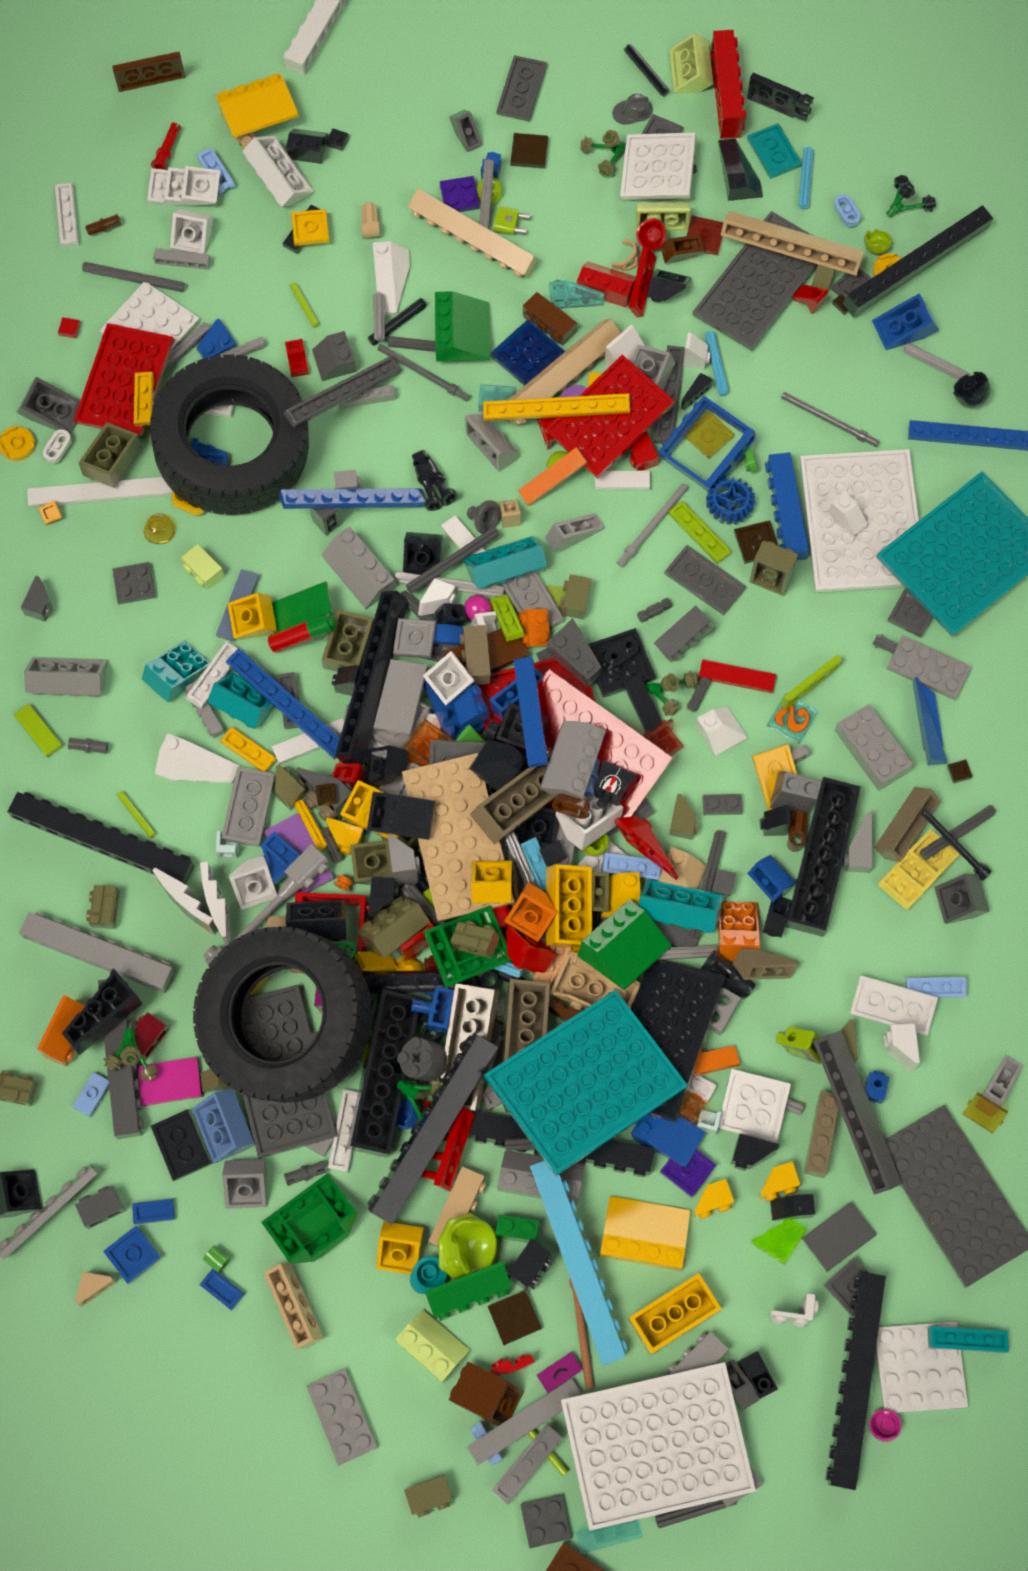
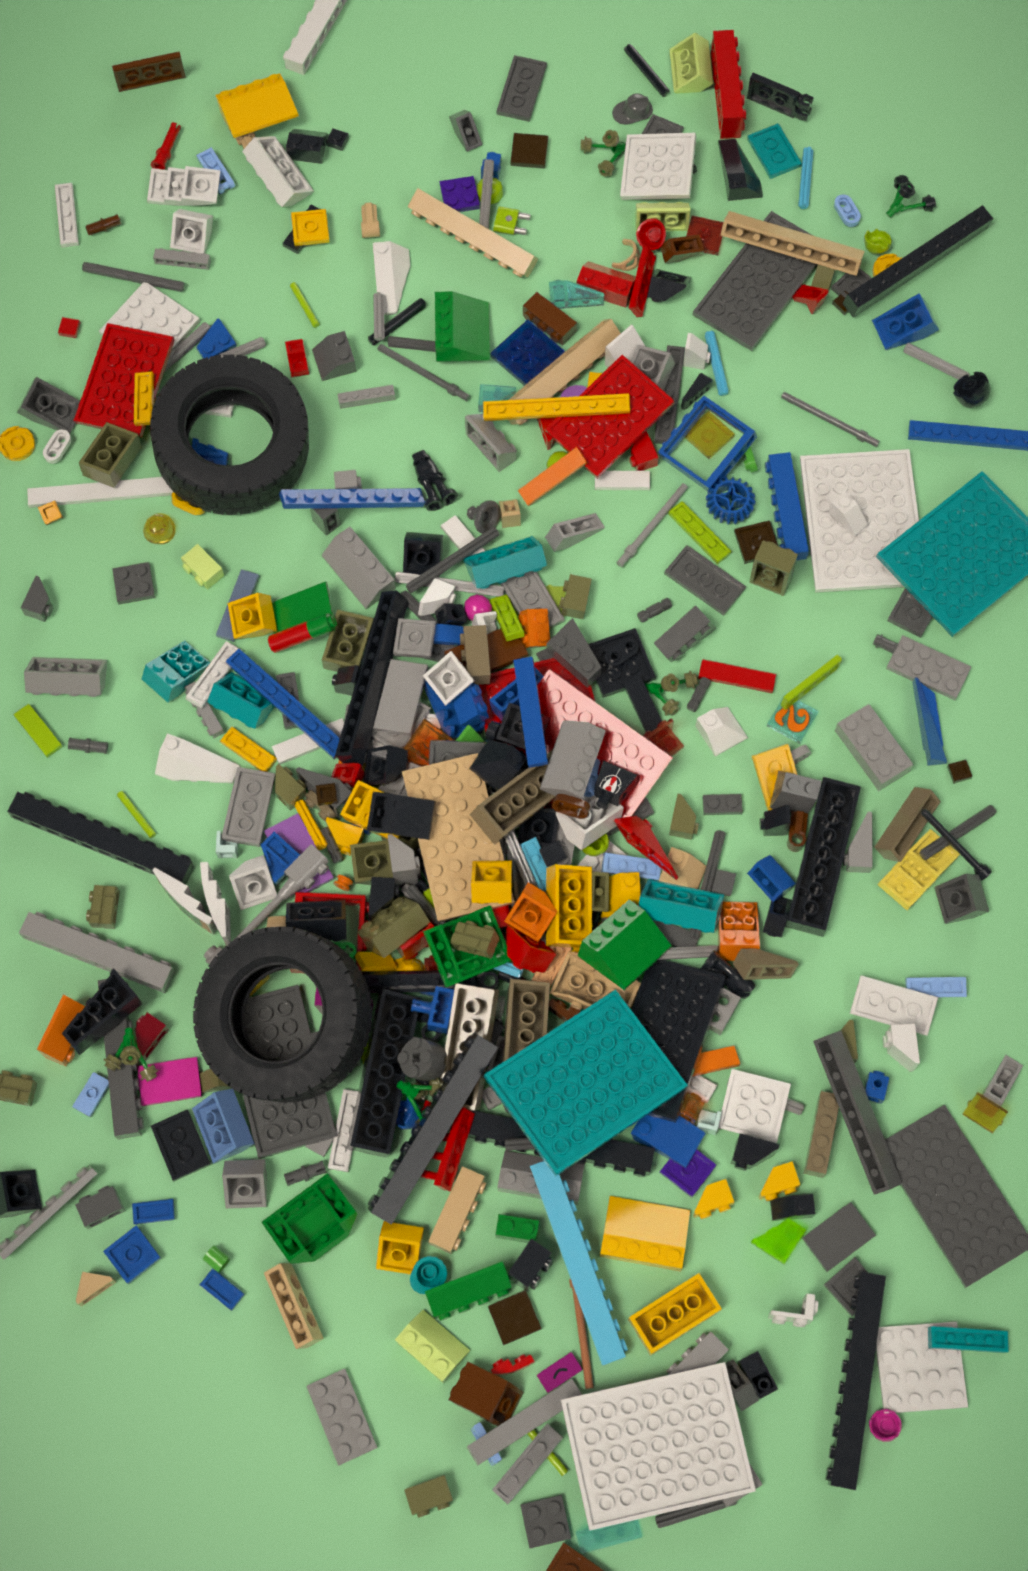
(342, 391): dark grey tile -> none
(466, 1246): lime piece -> none
(799, 1043): lime torso -> none

